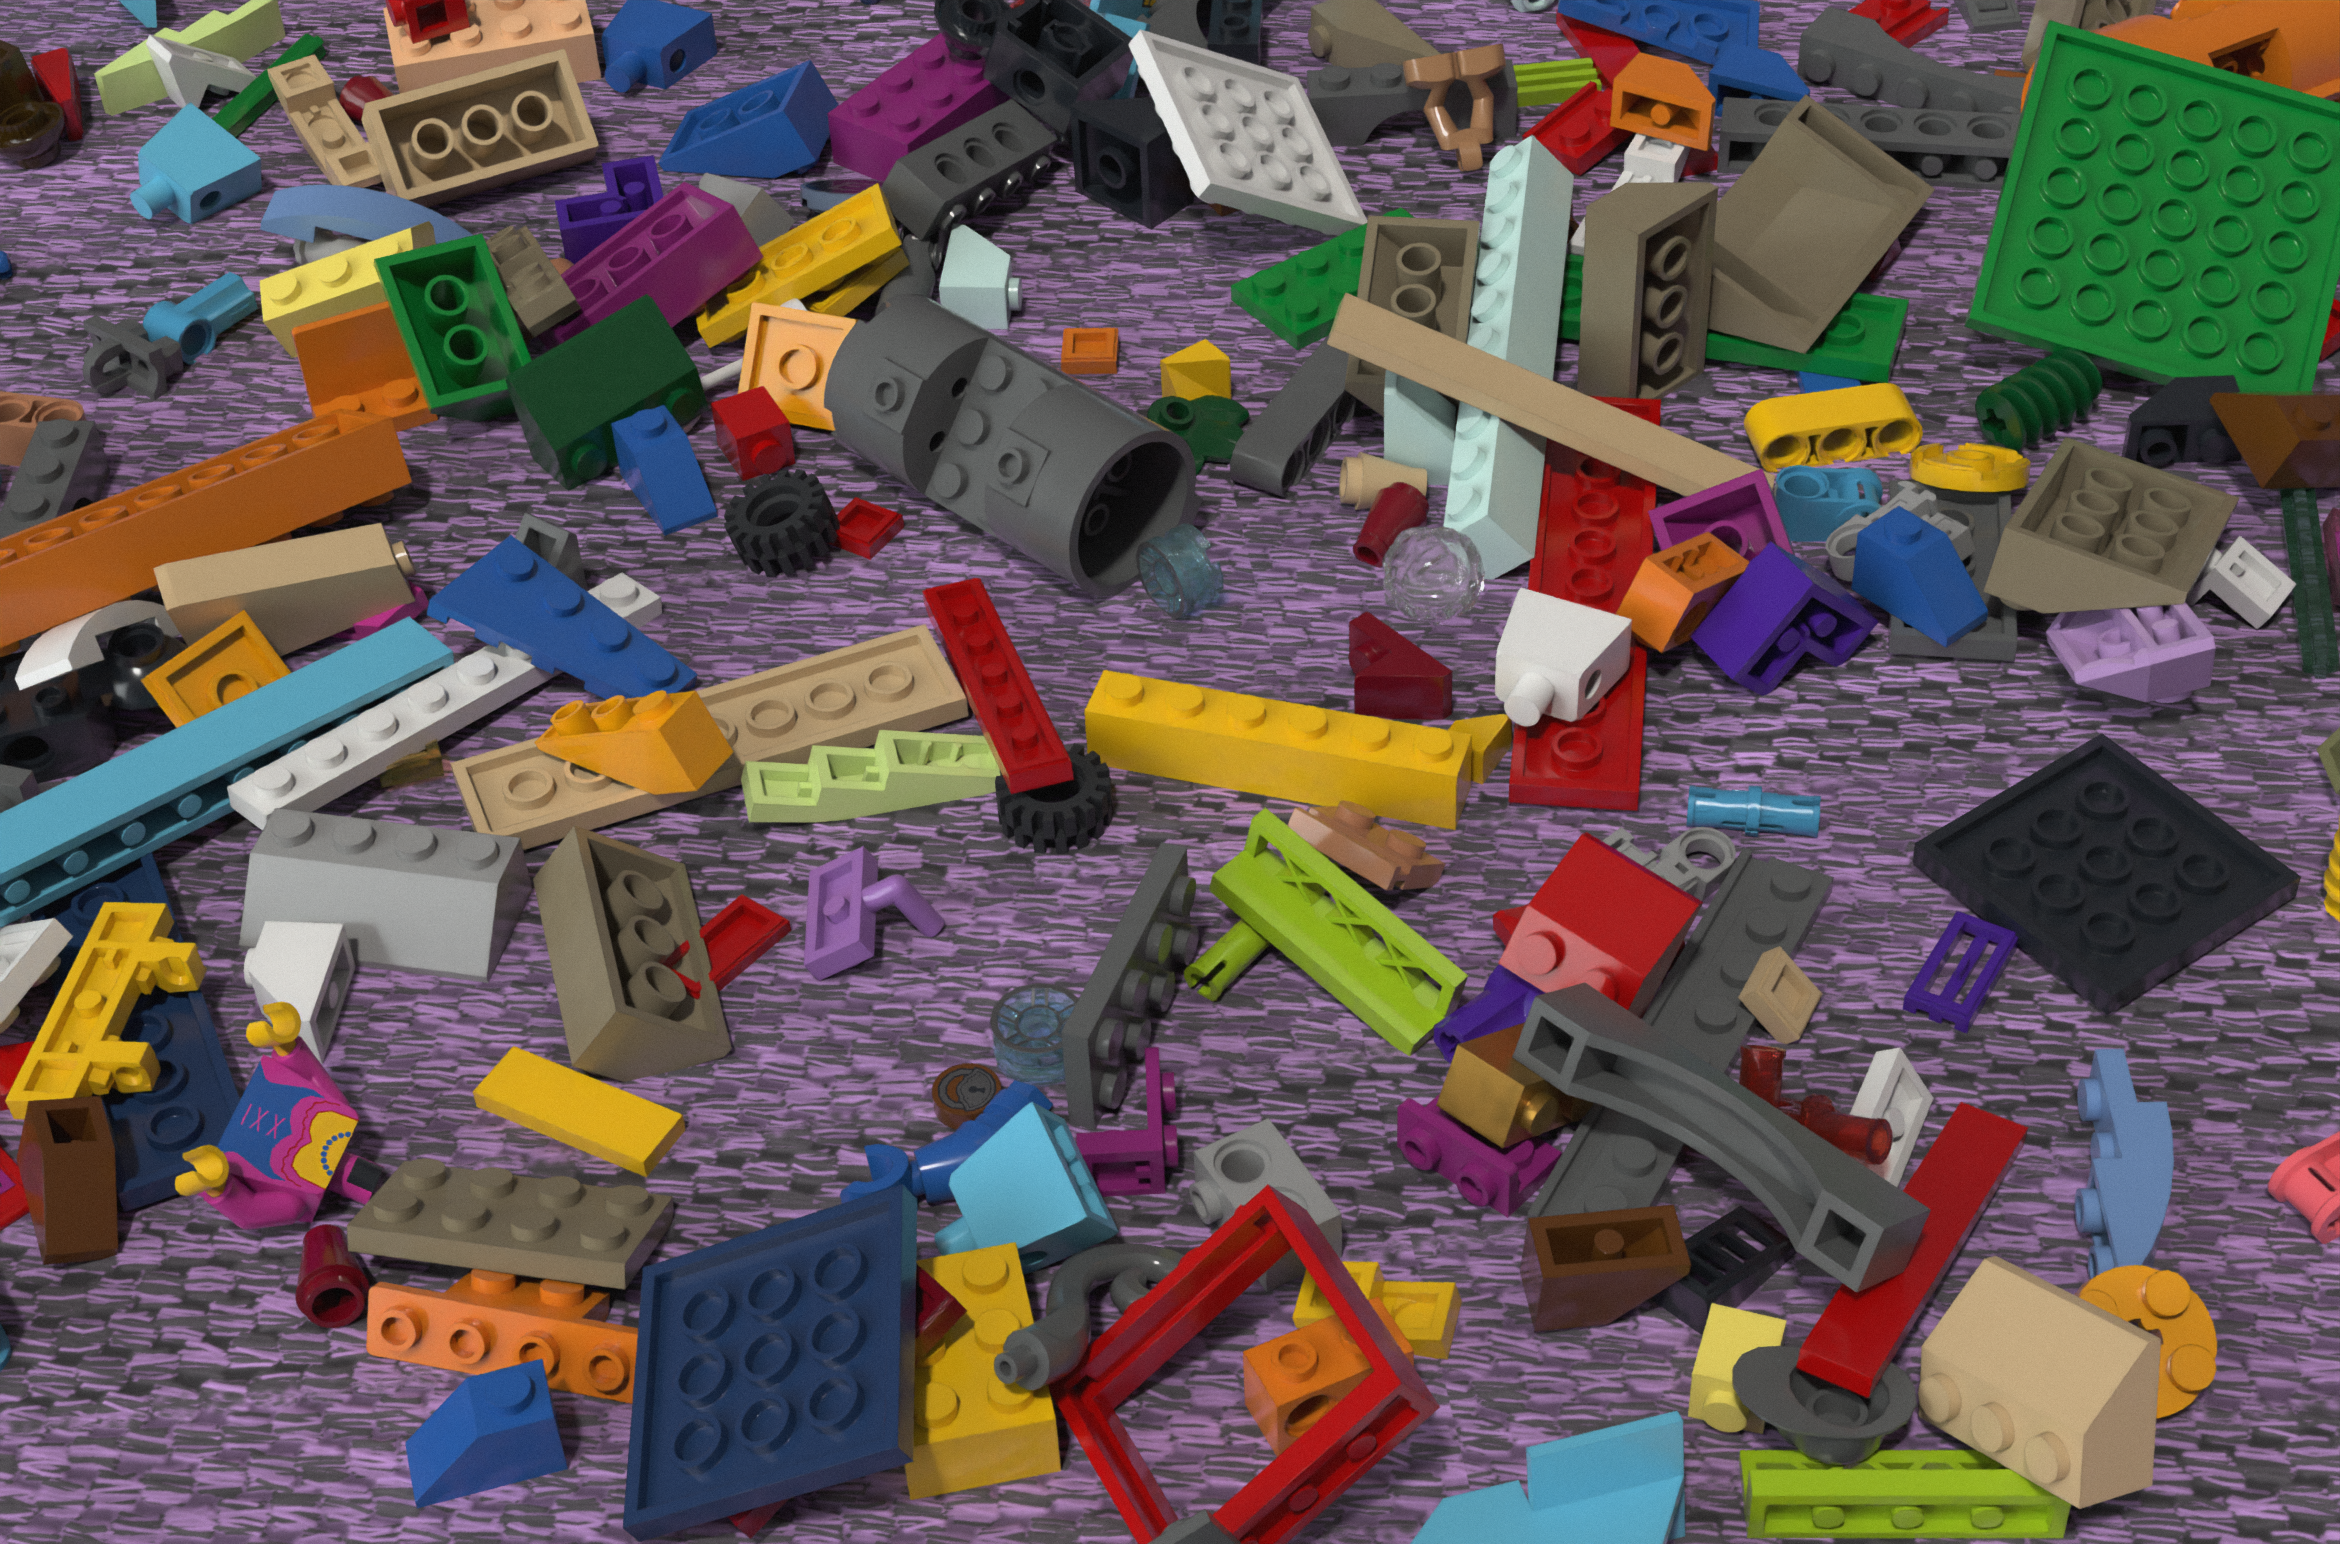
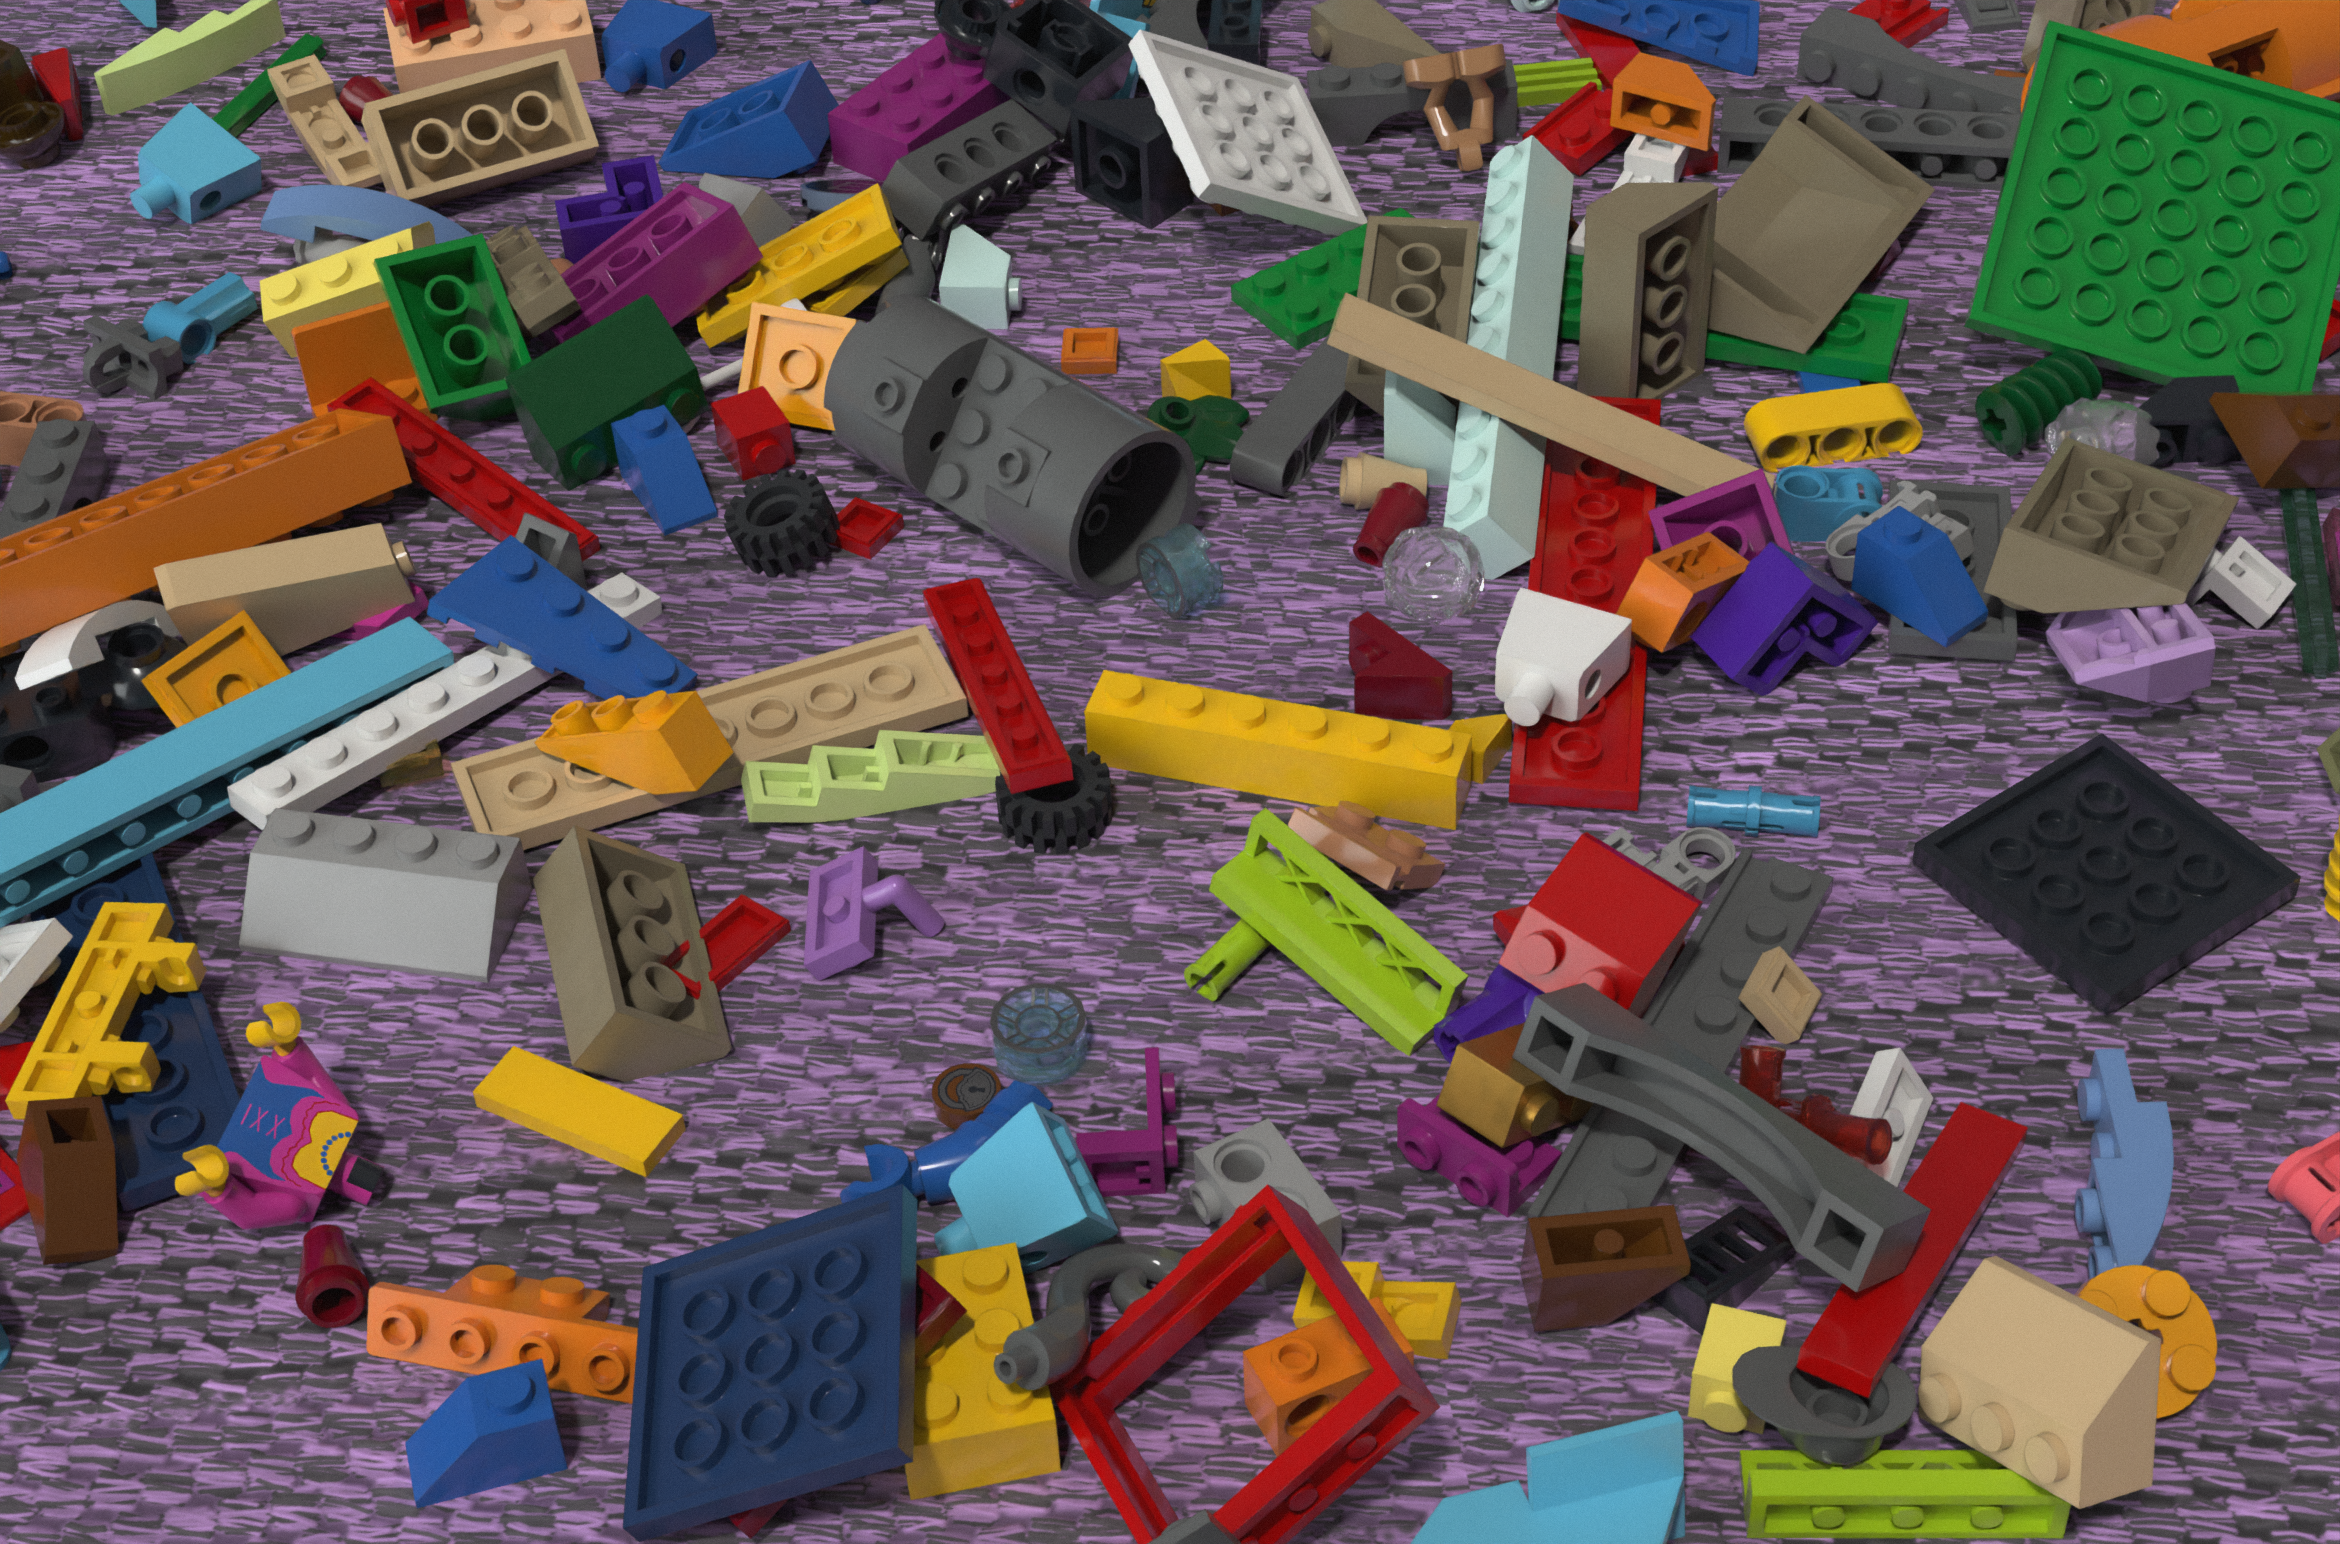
(192, 70): white slope -> none
(304, 967): white slope -> none
(460, 472): none -> red tile
(512, 1223): dark tan plate -> none
(1128, 987): dark grey plate -> none
(1753, 75): blue slope -> none
(1944, 1006): dark purple tile -> none
(1970, 468): yellow tile -> none
(2107, 426): none -> clear hair

